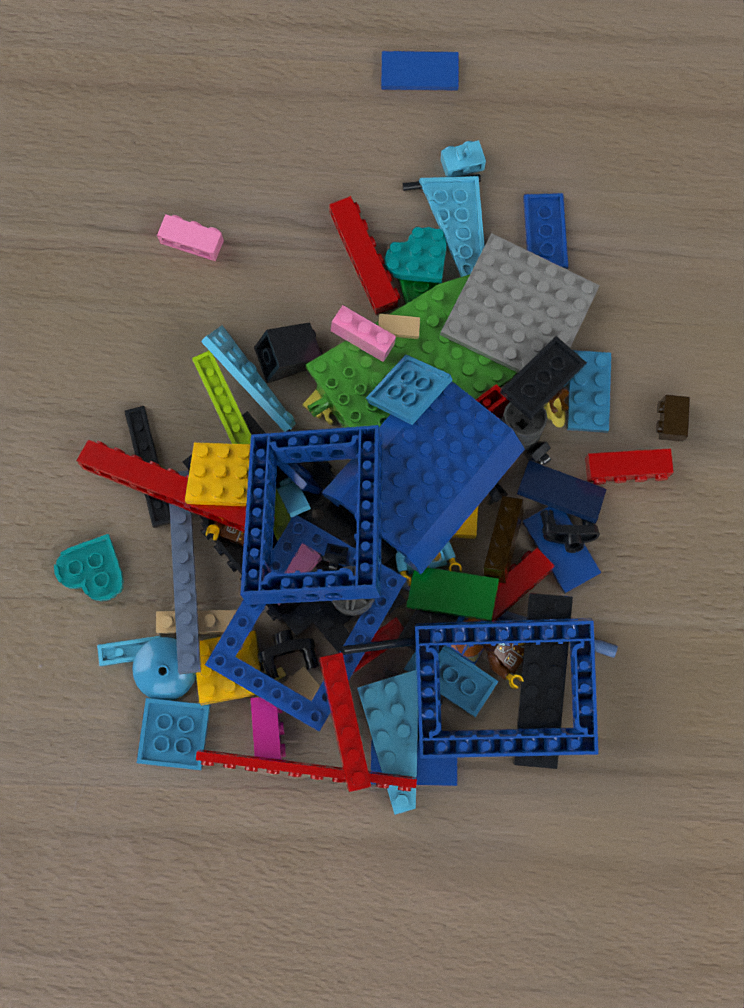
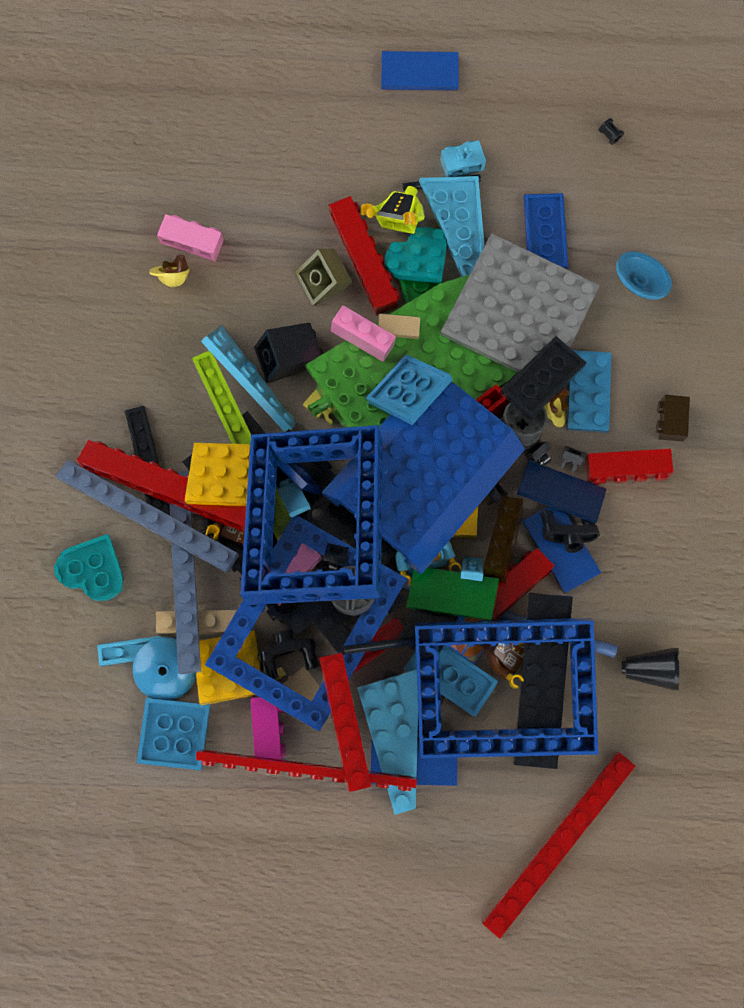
(148, 516): none -> sand blue plate
(172, 273): none -> light yellow piece
(323, 276): none -> olive slope
(398, 211): none -> torso
(472, 568): none -> medium azure tile
(558, 845): none -> red plate
(572, 455): none -> black tile
(611, 131): none -> black bush
(643, 275): none -> dark azure dish
(654, 668): none -> black cone

